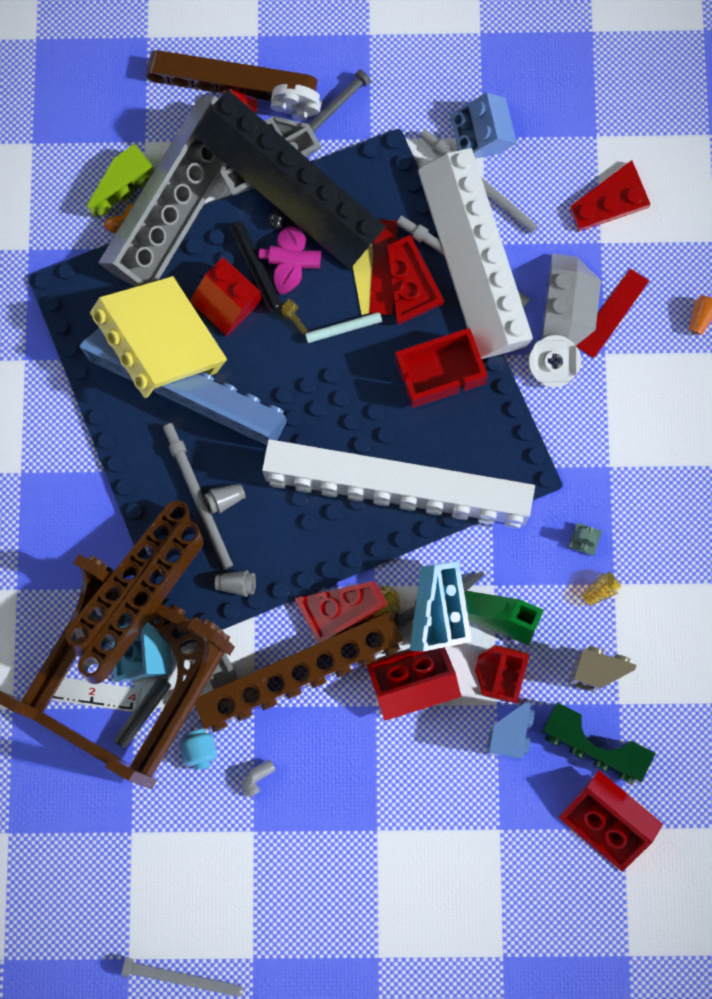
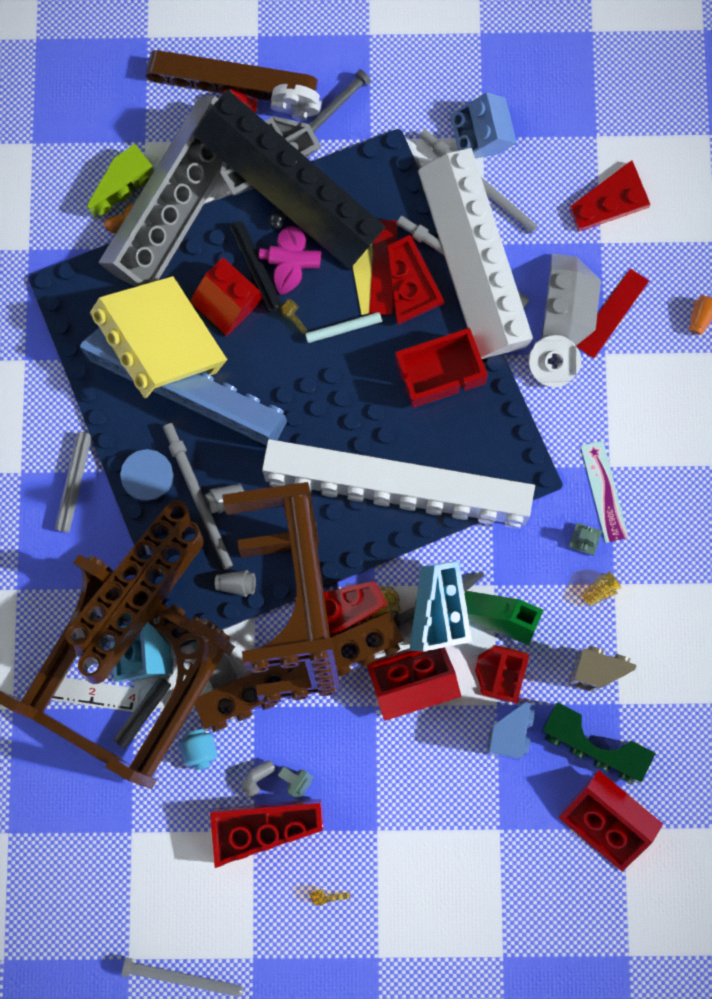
(73, 482): none -> light grey axle
(146, 475): none -> medium blue tile
(261, 827): none -> red wedge
(297, 782): none -> sand green brick
(306, 637): none -> reddish brown arch
(319, 897): none -> clear yellow hand
(604, 491): none -> sticker

